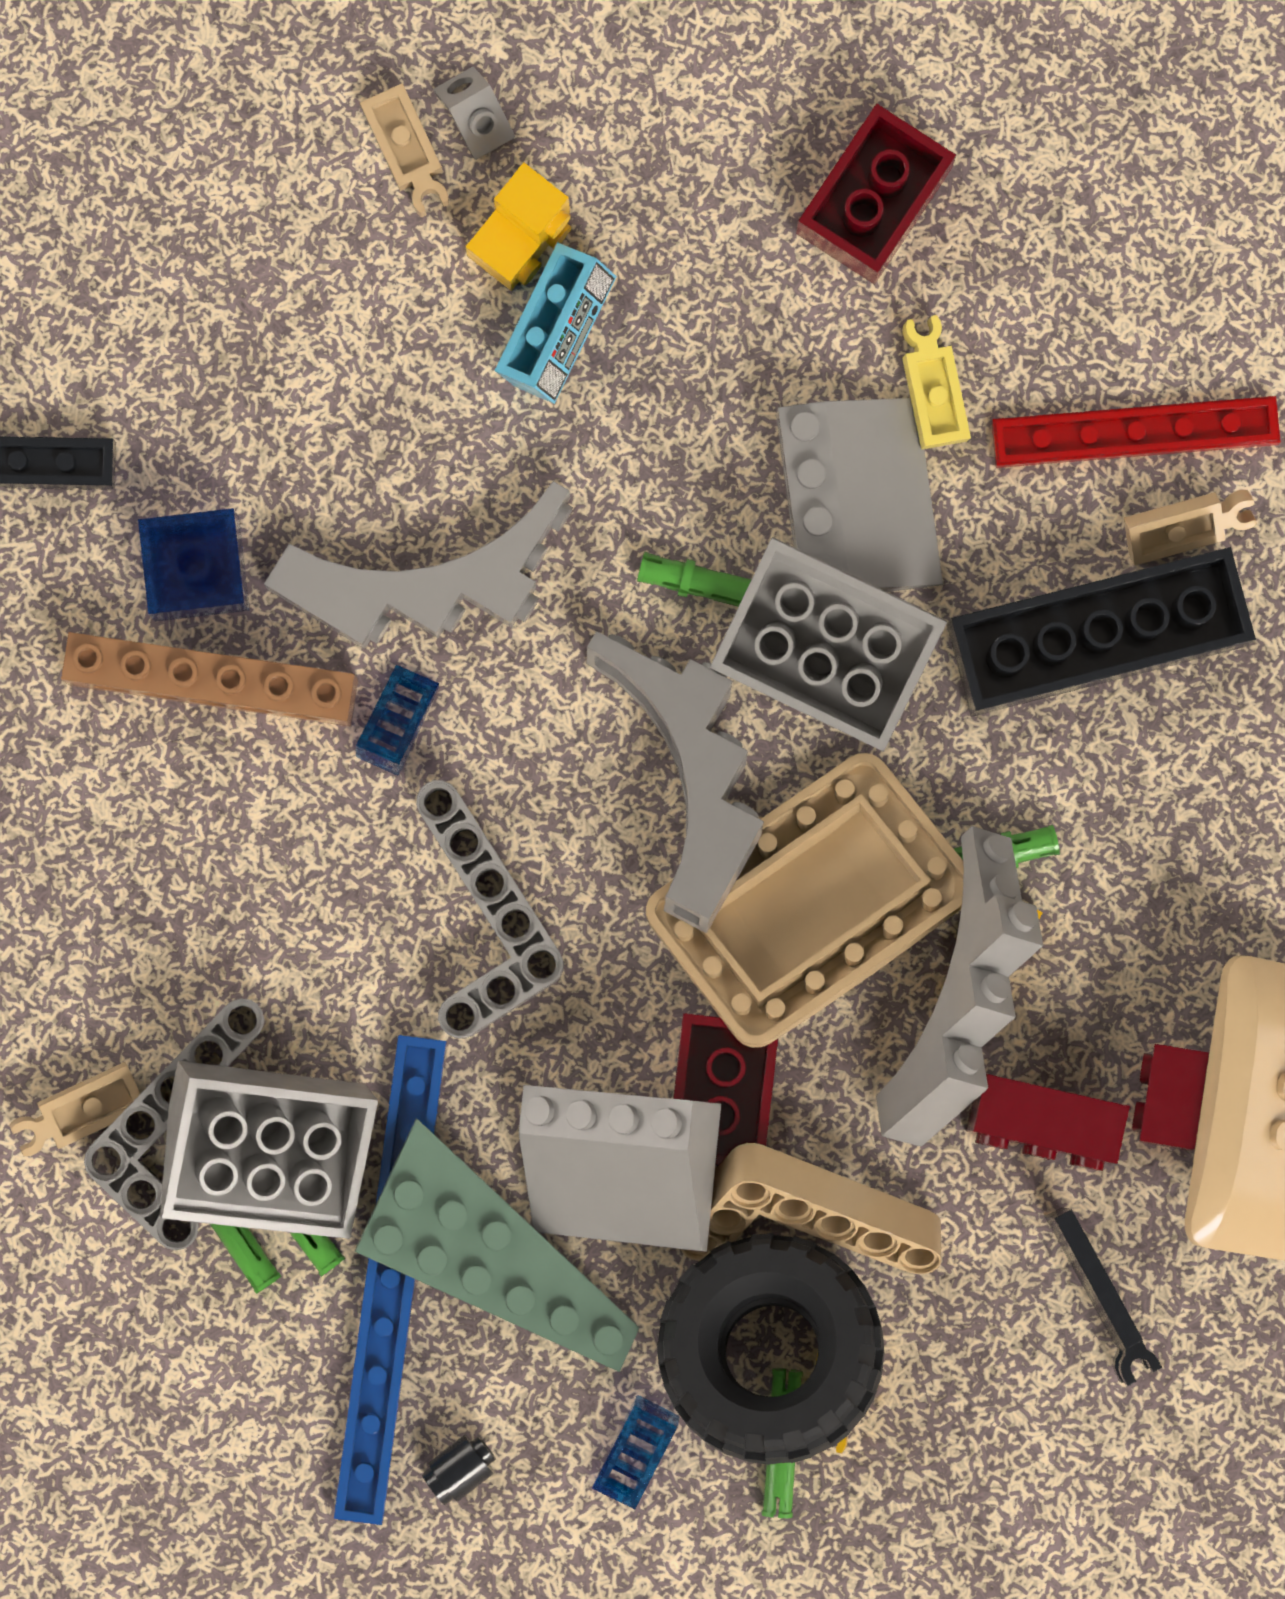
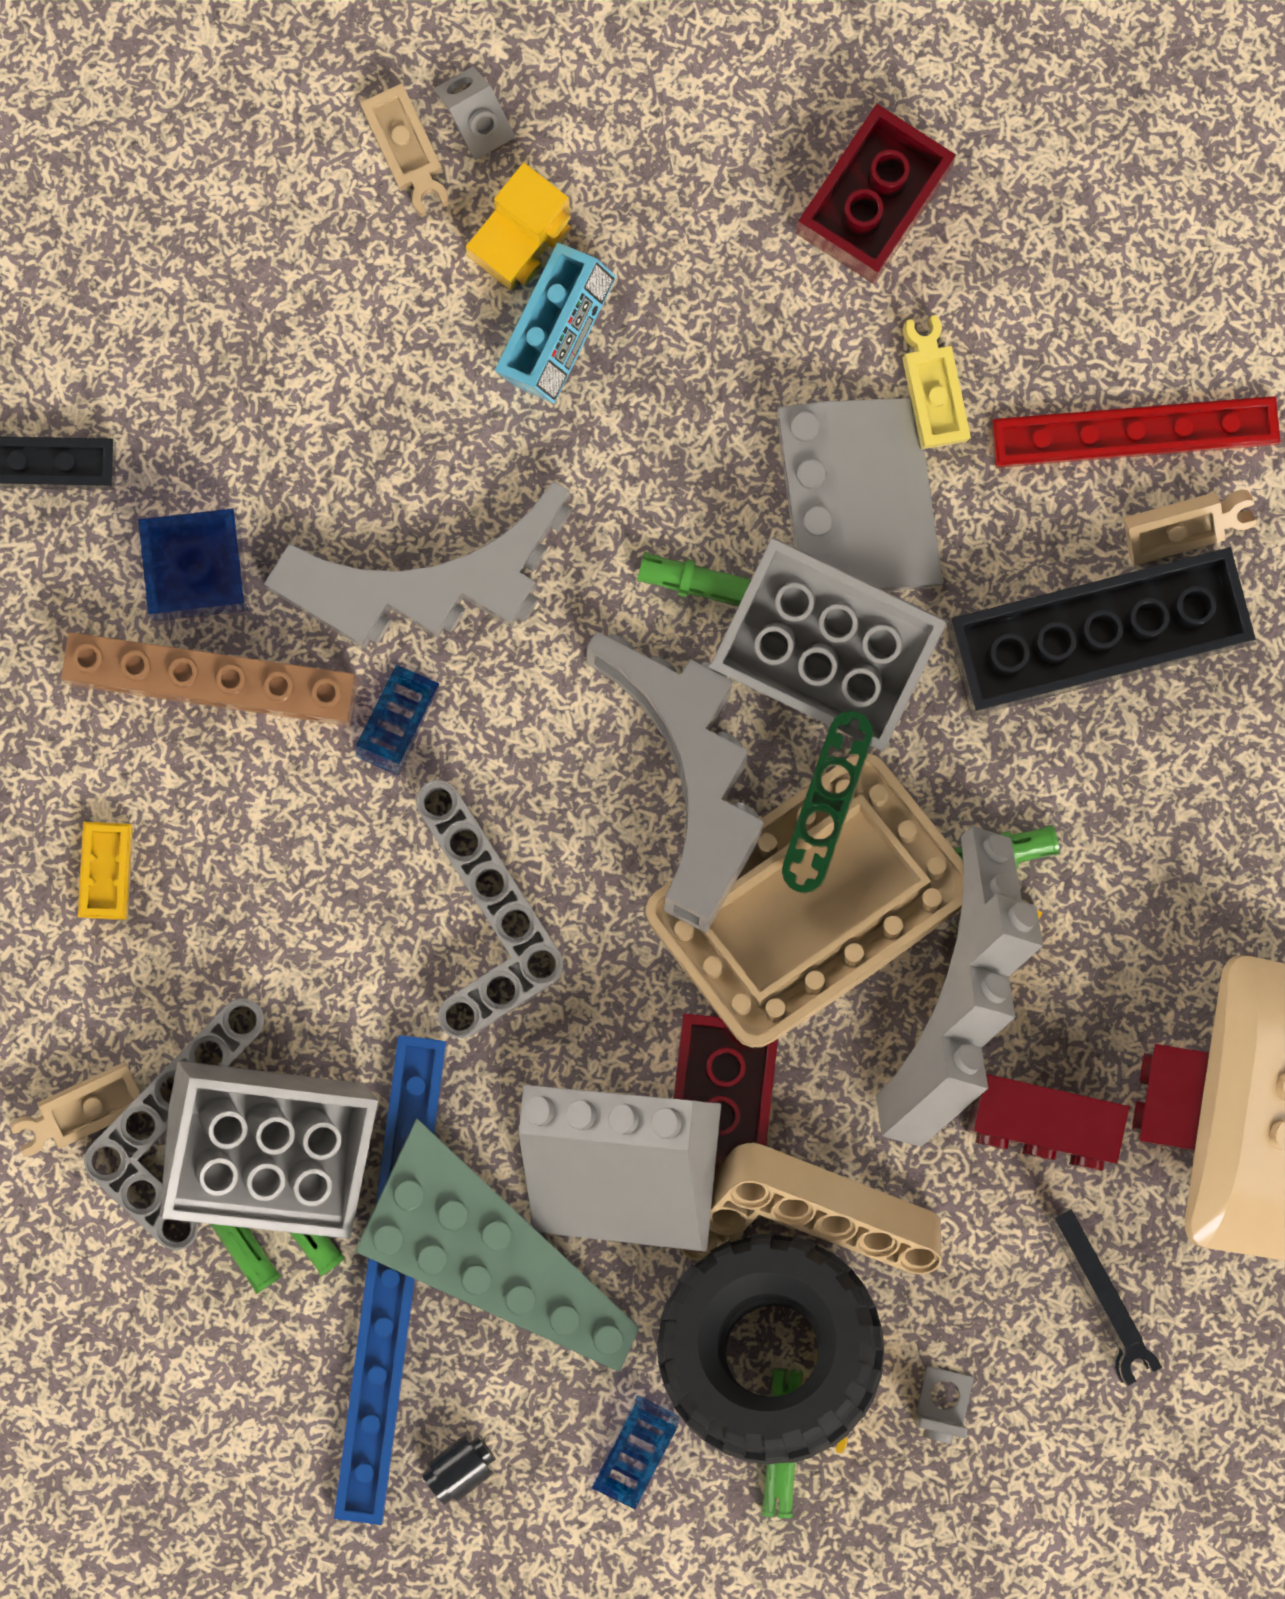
(105, 870): none -> yellow plate
(834, 804): none -> dark green beam
(940, 1423): none -> light grey bracket

